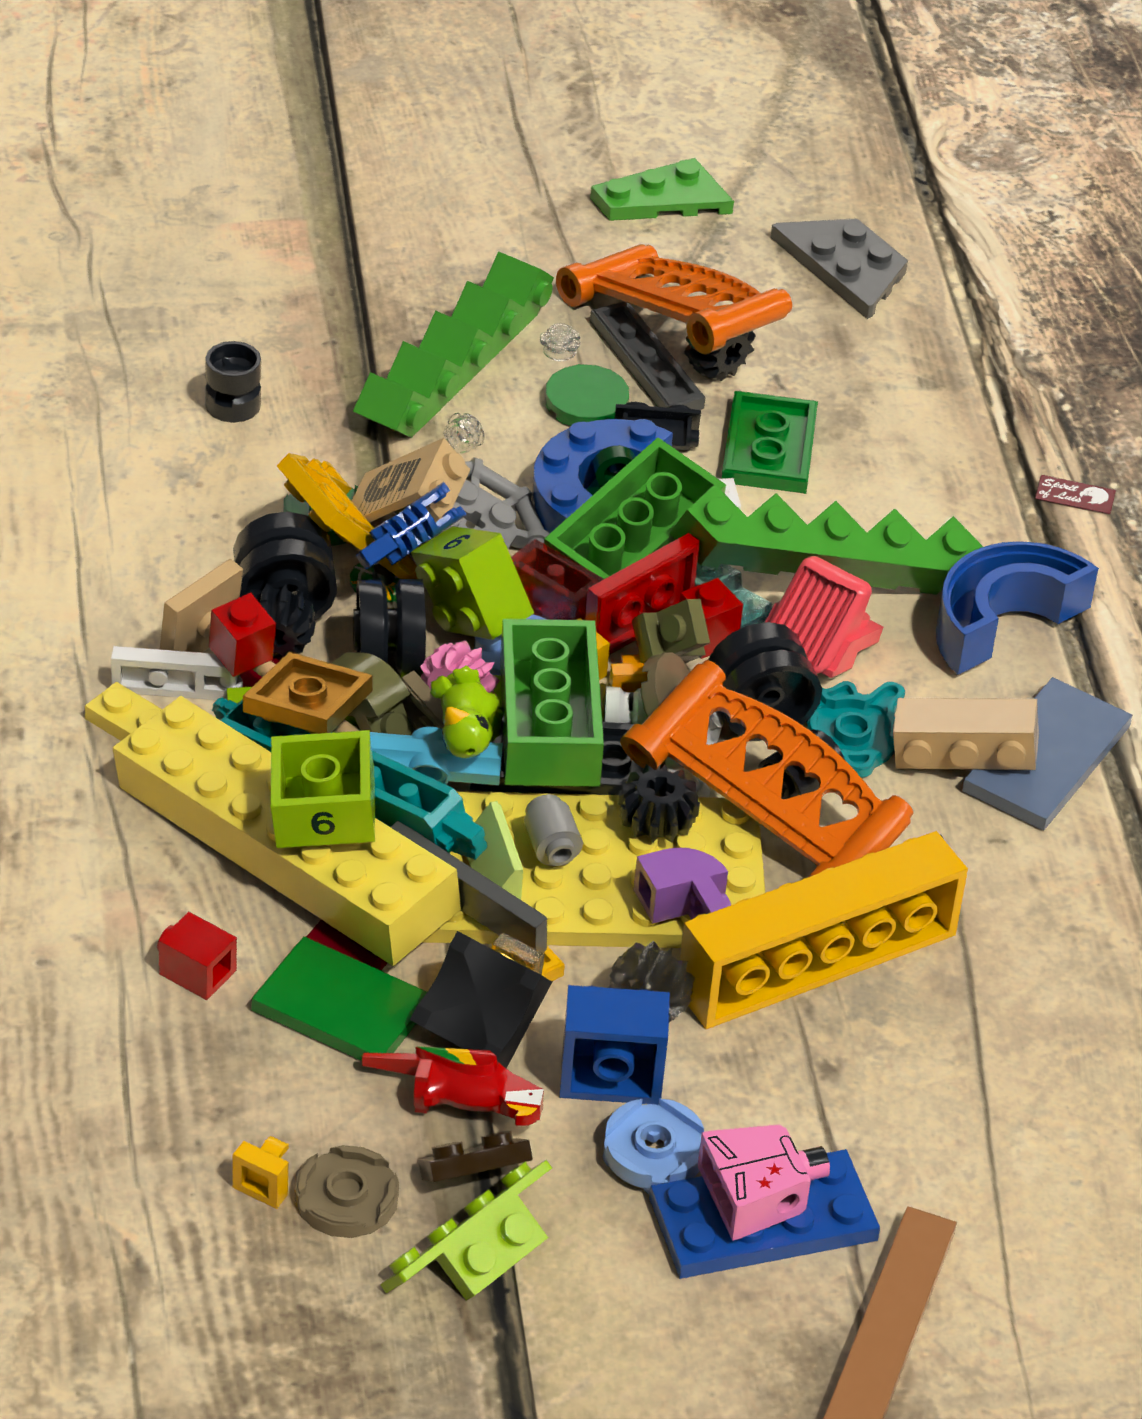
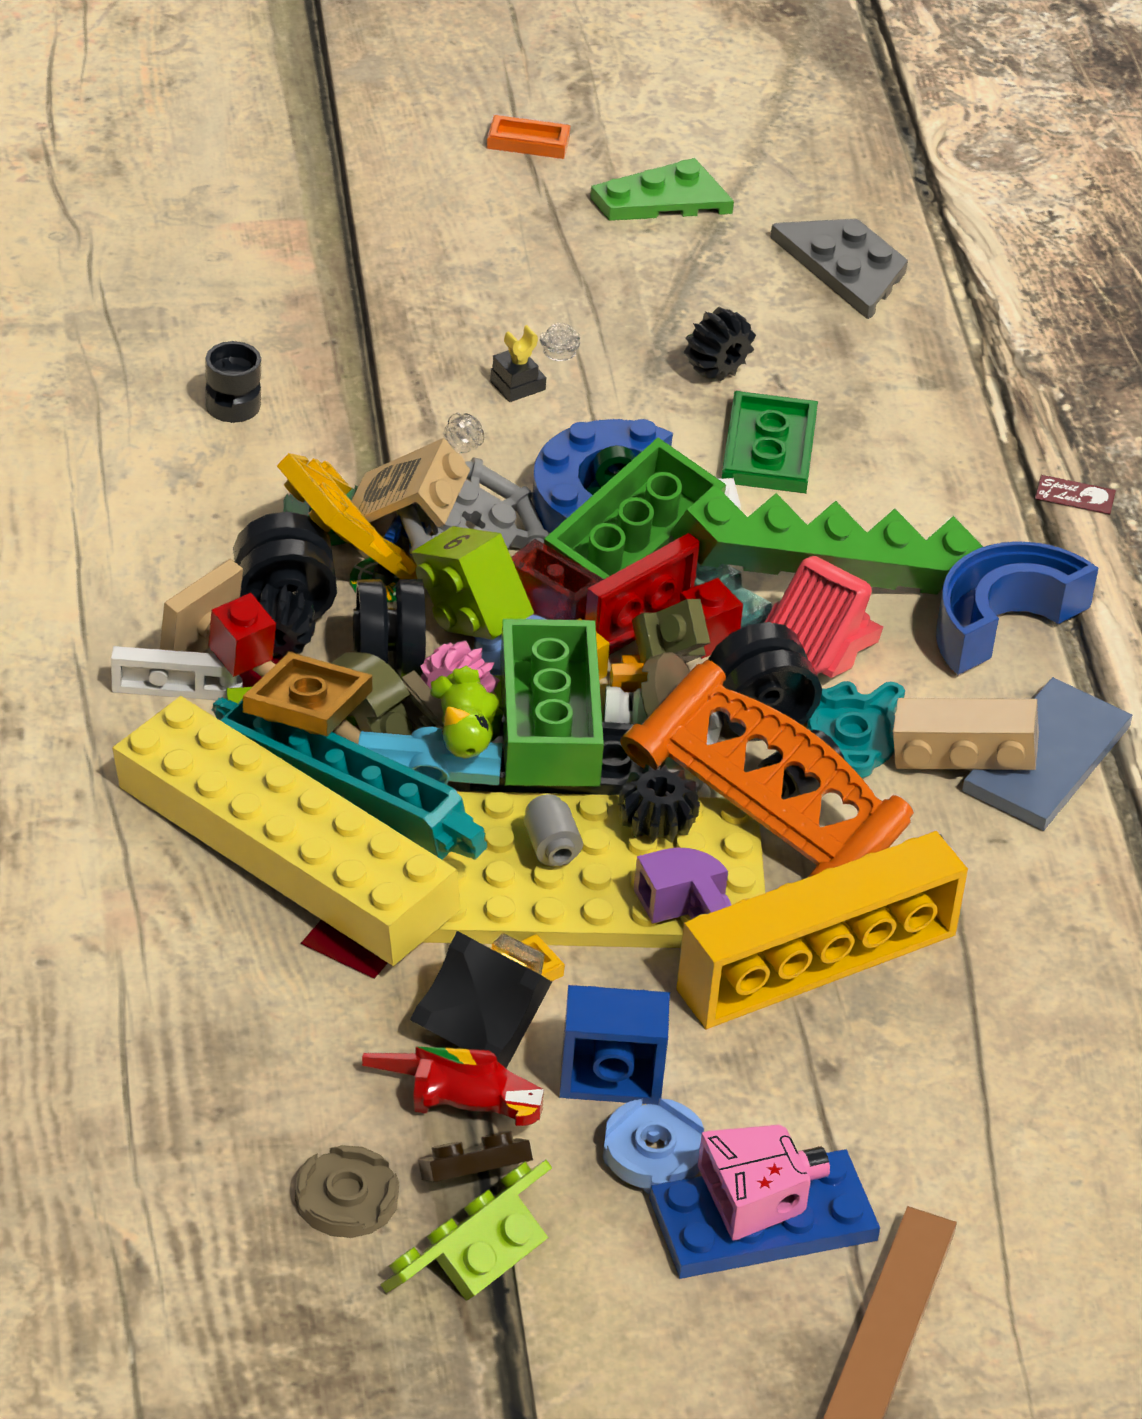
(119, 711): light yellow plate -> none
(197, 955): red brick -> none
(262, 1171): yellow tile -> none
(322, 789): lime brick -> none
(338, 1000): green tile -> none
(408, 529): blue hinge -> none
(456, 346): bright green brick -> none
(487, 900): dark grey tile -> none
(500, 859): yellowish green slope -> none
(514, 370): none -> black piece
(528, 136): none -> orange tile
(585, 393): green tile -> none
(646, 356): dark grey tile -> none
(654, 970): clear smoke gear -> none
(676, 418): black hinge -> none
(706, 324): orange piece -> none

